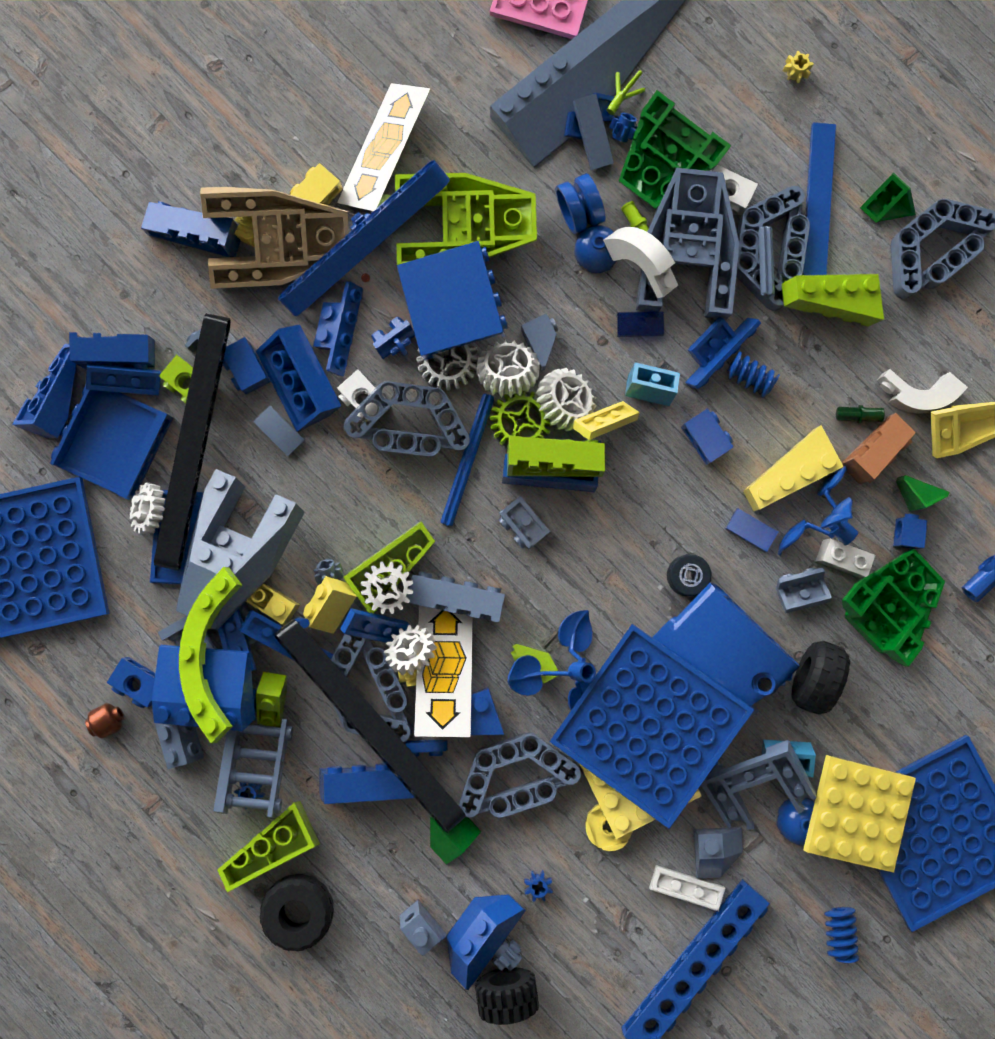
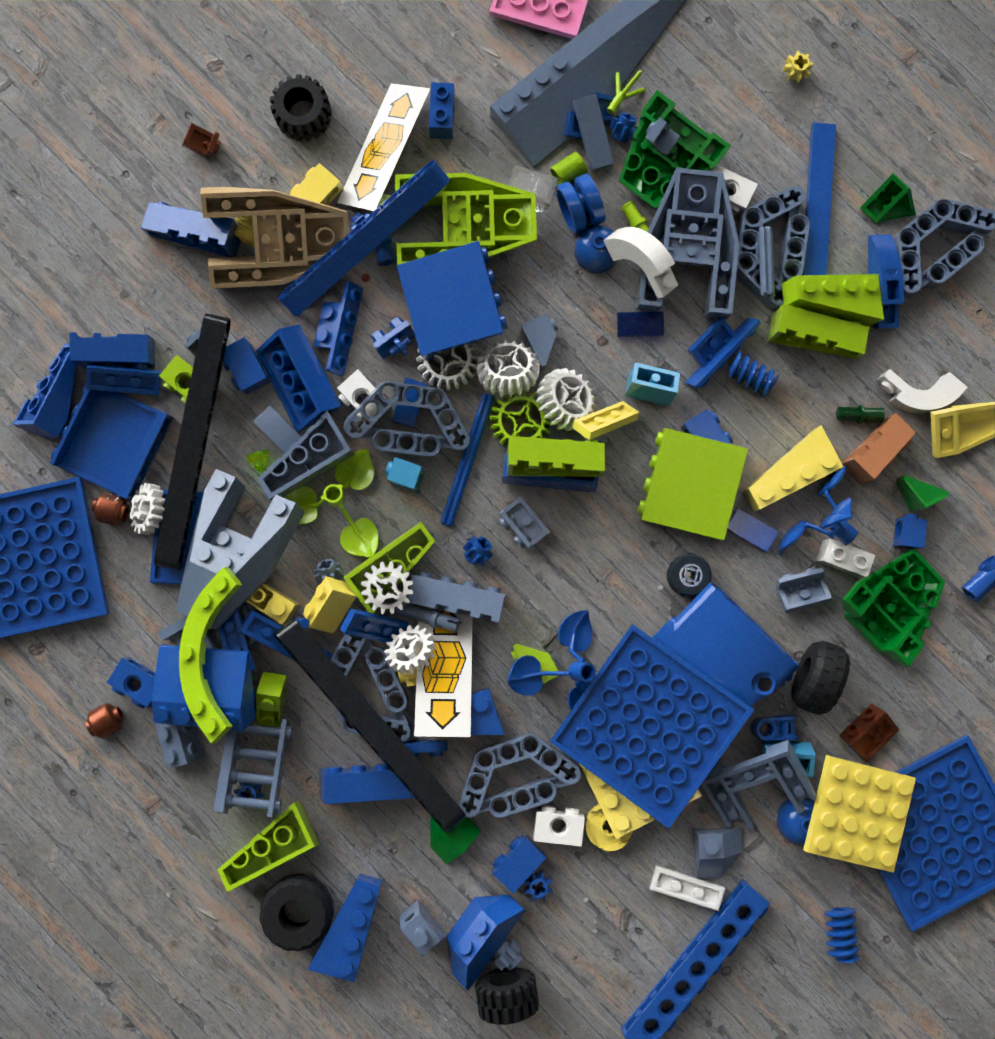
(110, 509): none -> copper head
(201, 141): none -> copper bracket
(259, 456): none -> clear neon green tile
(300, 90): none -> black tyre
(306, 459): none -> sand blue wedge
(346, 939): none -> blue wedge
(358, 473): none -> lime plant
(385, 253): none -> blue bush
(404, 414): none -> blue tile
(404, 474): none -> dark azure brick
(434, 618): none -> sand blue pin
(442, 110): none -> blue brick
(477, 550): none -> blue gear
(518, 862): none -> blue brick
(537, 183): none -> clear brick
(569, 168): none -> lime piece
(569, 835): none -> white brick
(661, 136): none -> sand blue bracket
(692, 483): none -> lime panel
(779, 728): none -> blue piece
(817, 332): none -> lime wedge
(869, 732): none -> copper bracket
(885, 261): none -> blue slope

